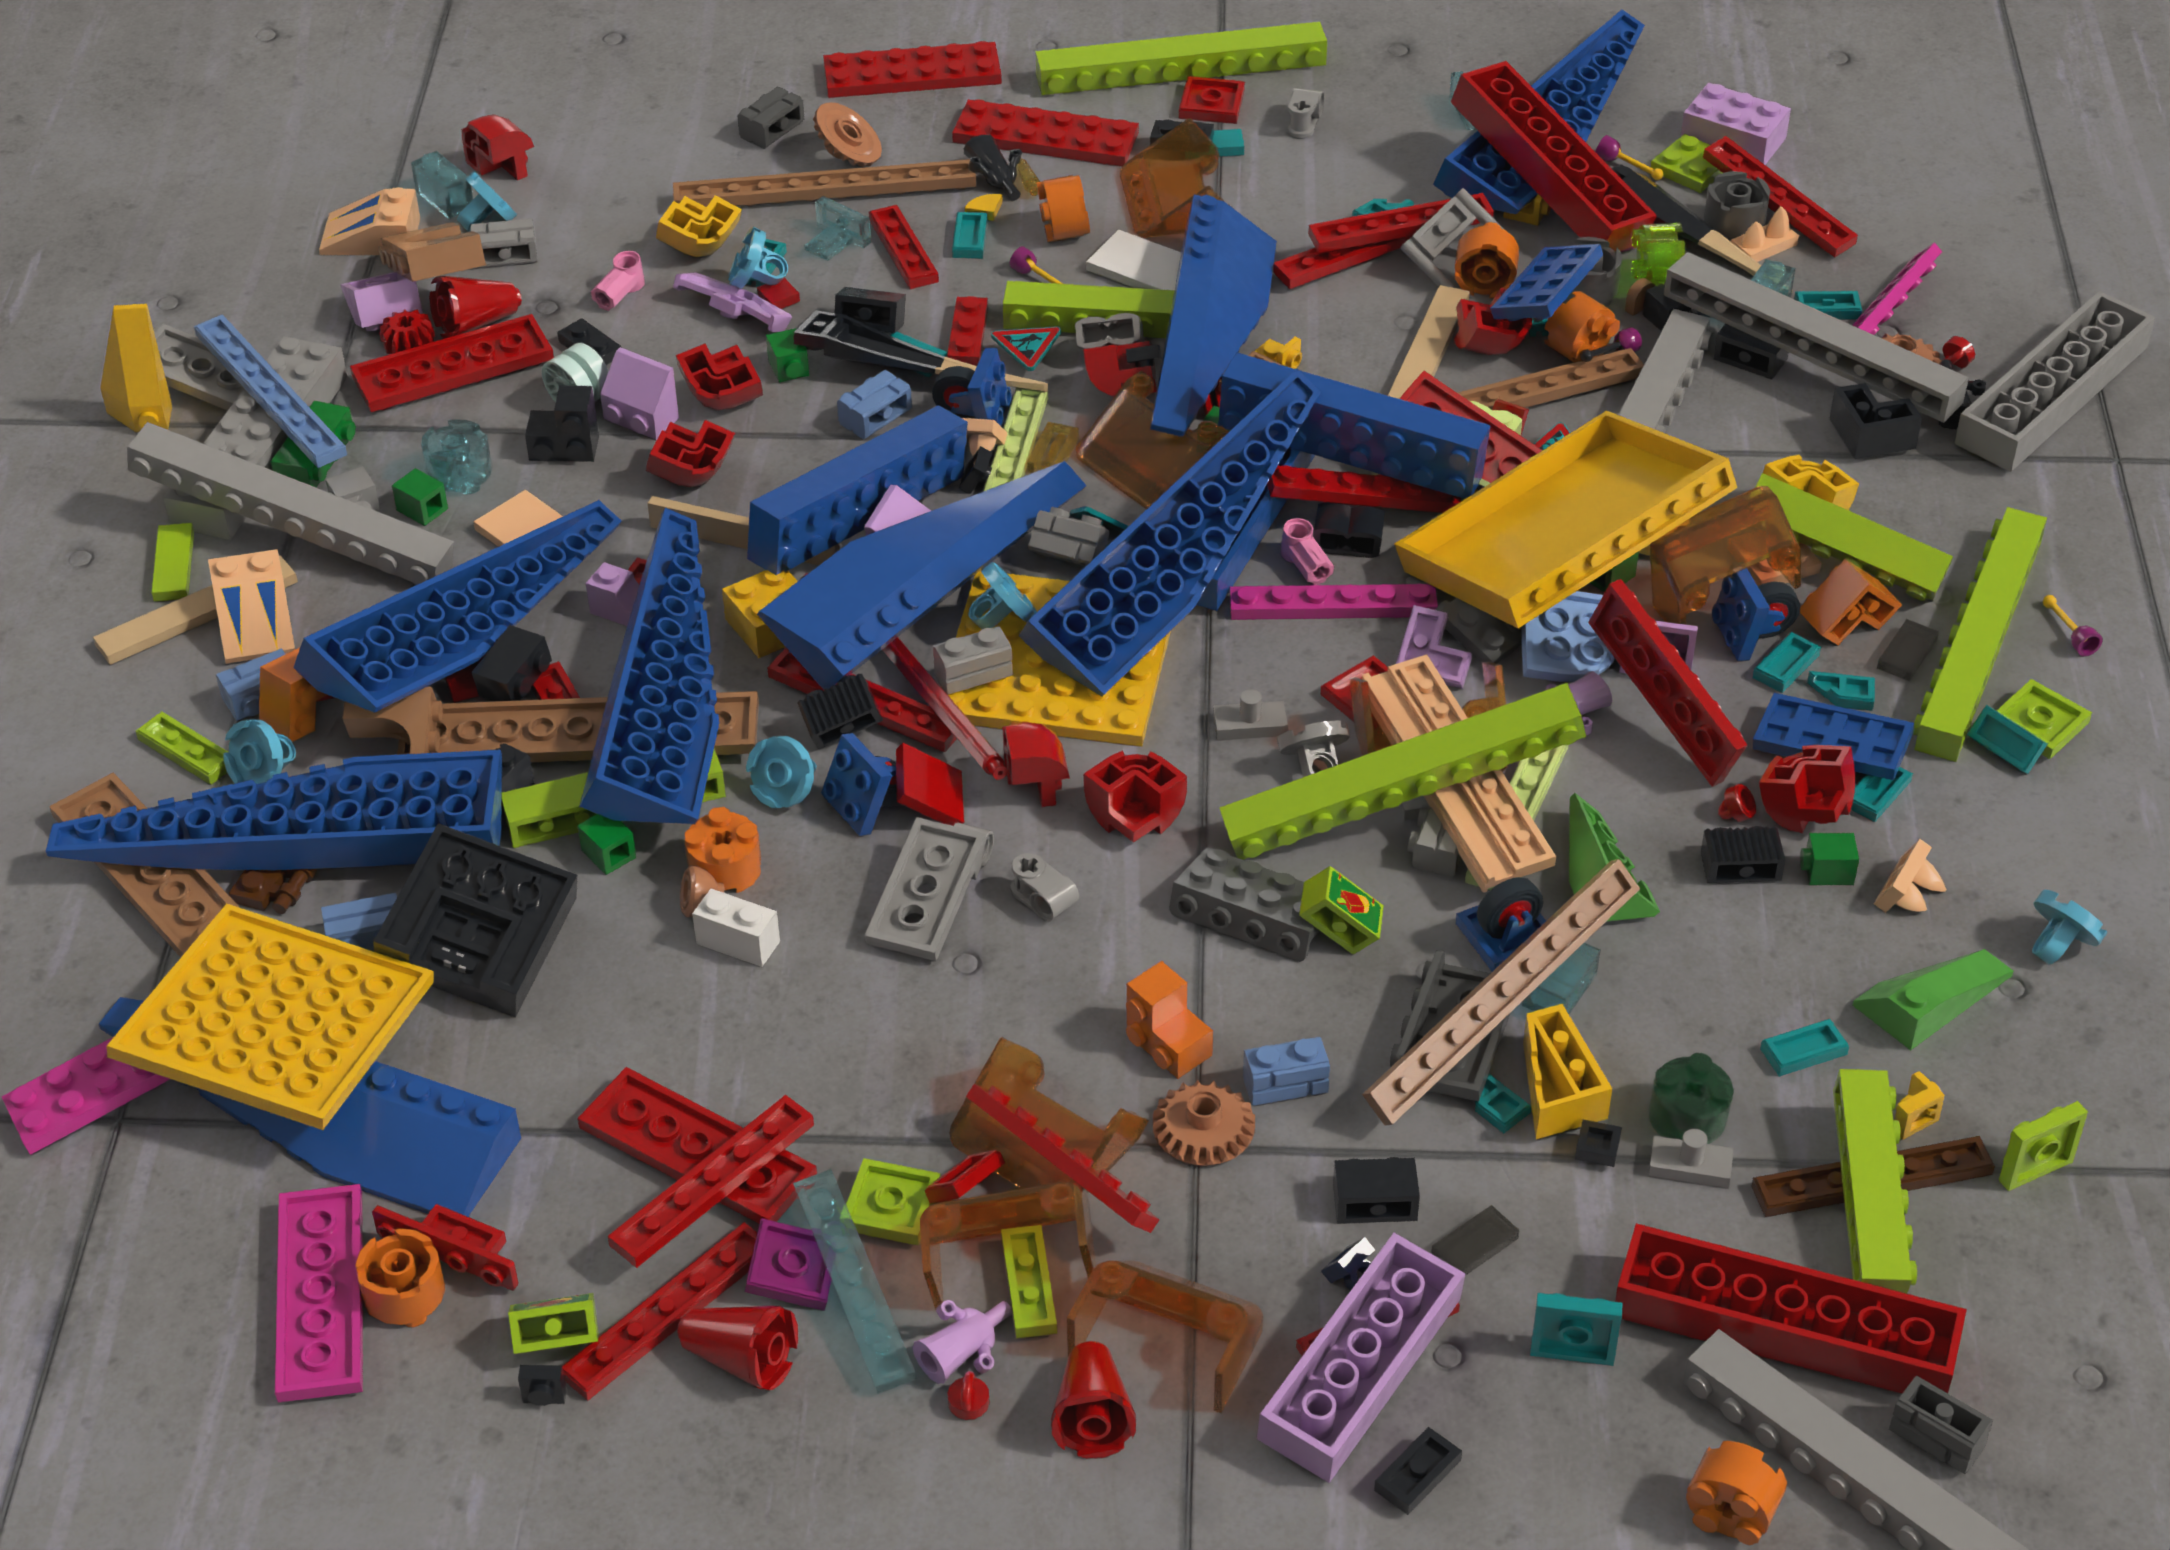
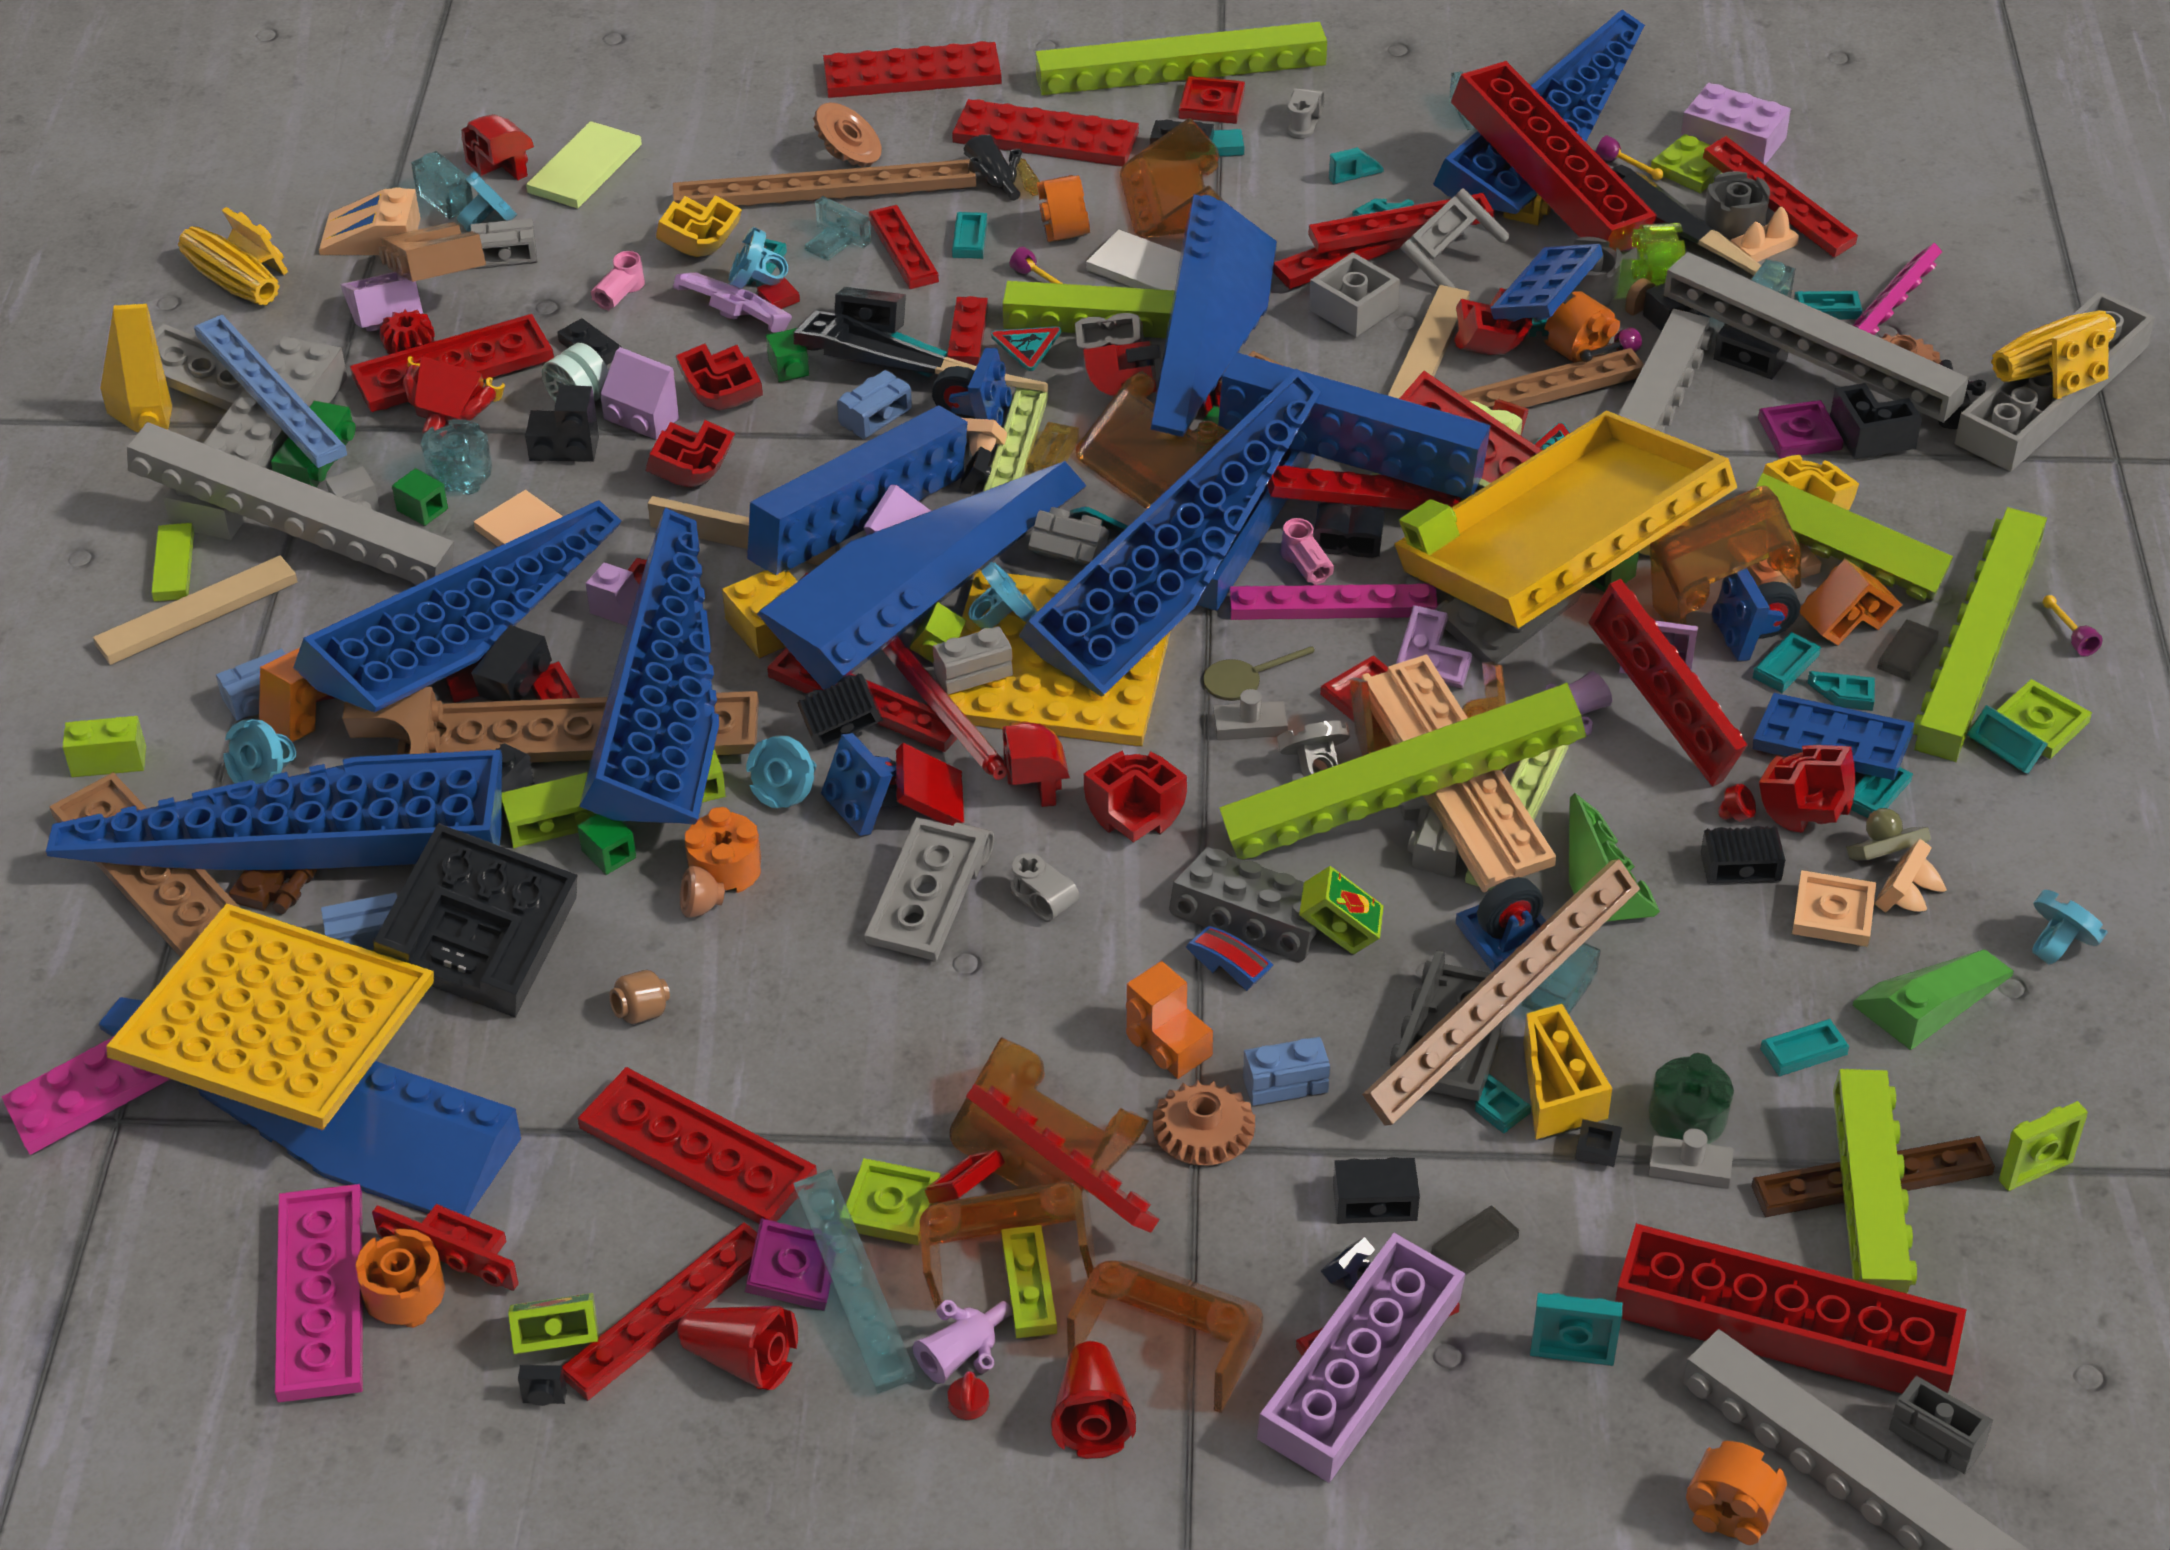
(104, 746): none -> lime brick
(184, 747): lime tile -> none
(237, 260): none -> yellow plate
(251, 605): light nougat slope -> none
(447, 392): none -> red torso
(470, 303): red cone -> none
(583, 164): none -> yellowish green tile
(639, 996): none -> medium nougat head
(710, 1181): red plate -> none
(736, 927): white brick -> none
(770, 117): dark grey brick -> none
(936, 628): none -> lime brick
(985, 204): yellow tile -> none
(1221, 949): none -> slope
(1231, 676): none -> olive piece
(1287, 354): yellow bracket -> none
(1352, 165): none -> teal tile
(1354, 294): none -> light grey brick
(1418, 1470): black plate -> none
(1430, 526): none -> lime brick
(1486, 260): orange brick -> none
(1562, 643): light blue plate -> none
(1800, 429): none -> magenta tile
(1830, 859): green brick -> none
(1834, 908): none -> light nougat plate
(1886, 836): none -> olive tile
(1920, 1106): yellow bracket -> none
(1959, 351): red tile -> none
(2069, 347): none -> yellow plate

